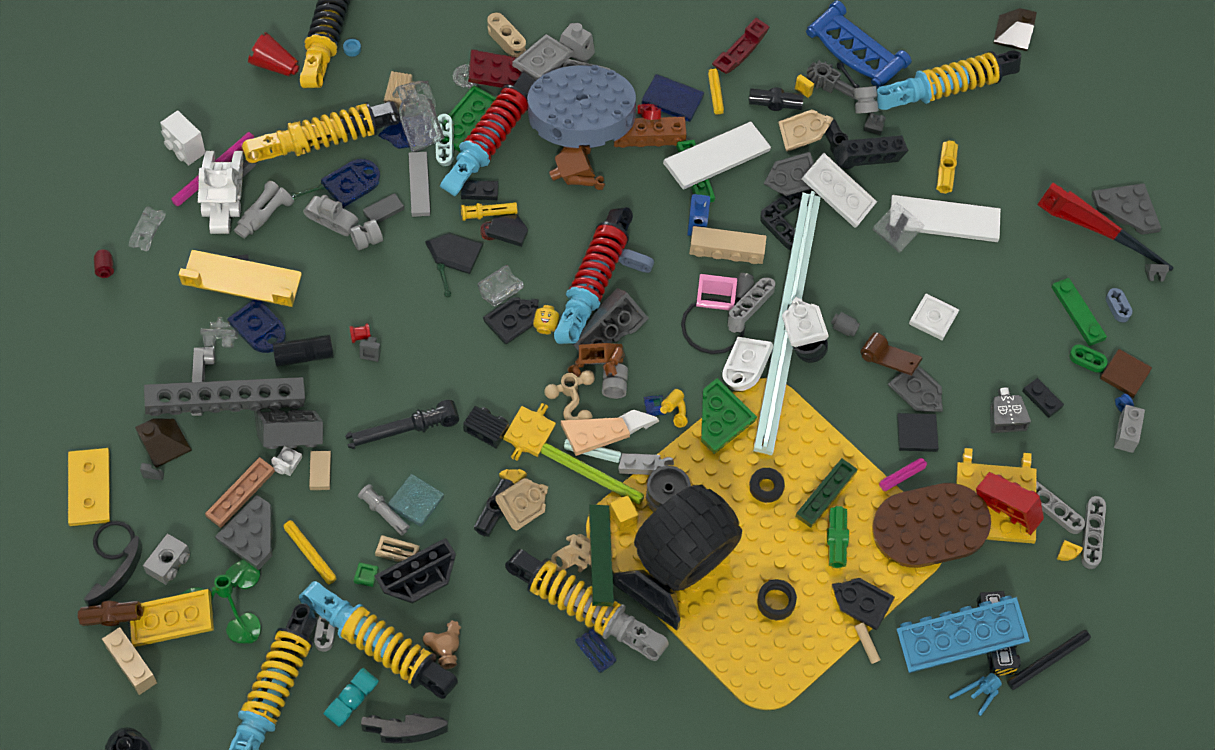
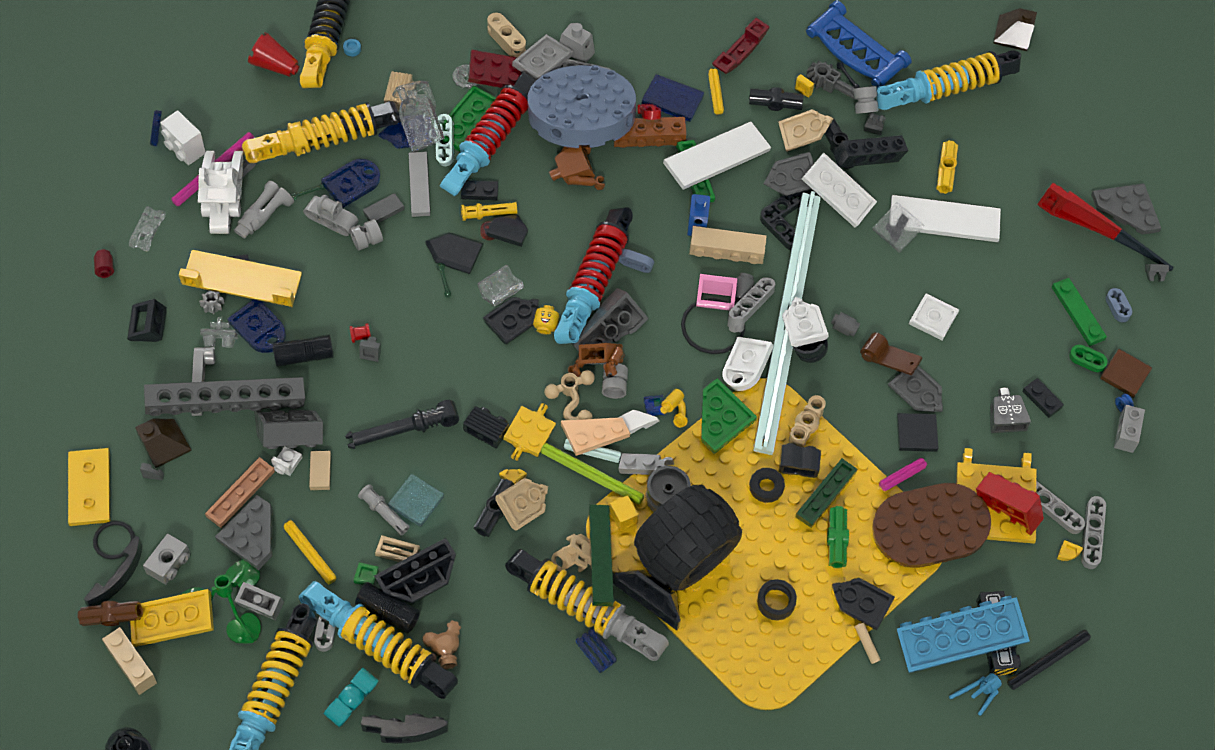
(154, 321): none -> black tile
(155, 127): none -> clear blue tile
(211, 302): none -> light grey gear
(259, 601): none -> light grey brick
(383, 606): none -> black piece
(799, 460): none -> black brick
(809, 414): none -> tan piece

